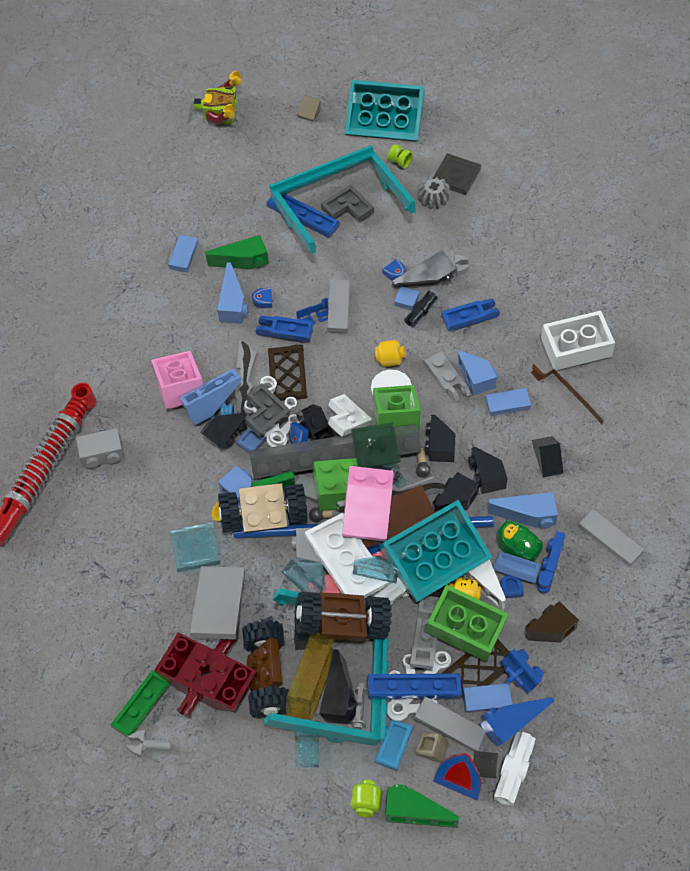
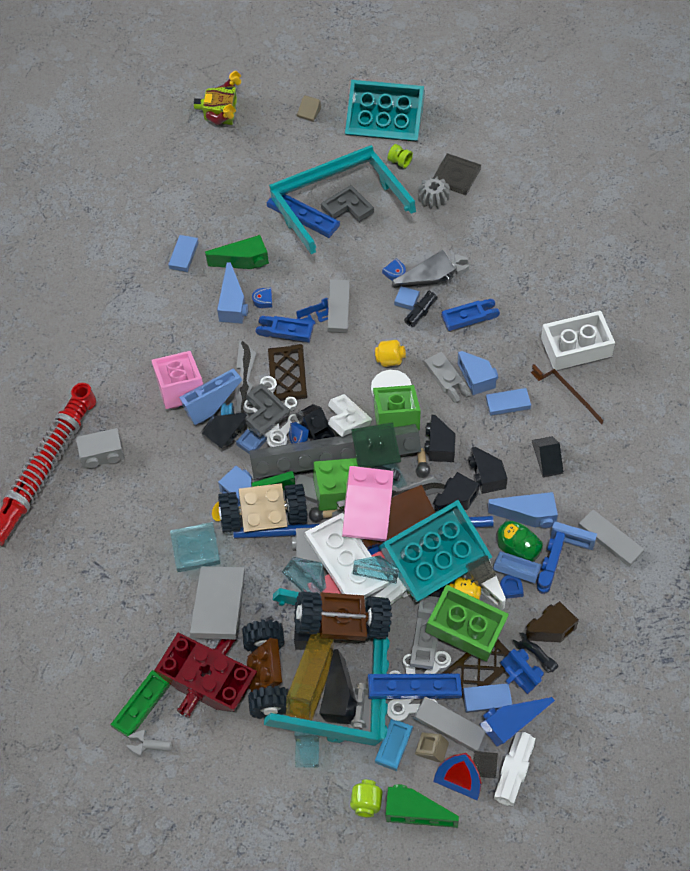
(480, 570): none -> clear smoke tile
(548, 663): none -> black arm
(575, 535): none -> medium blue tile

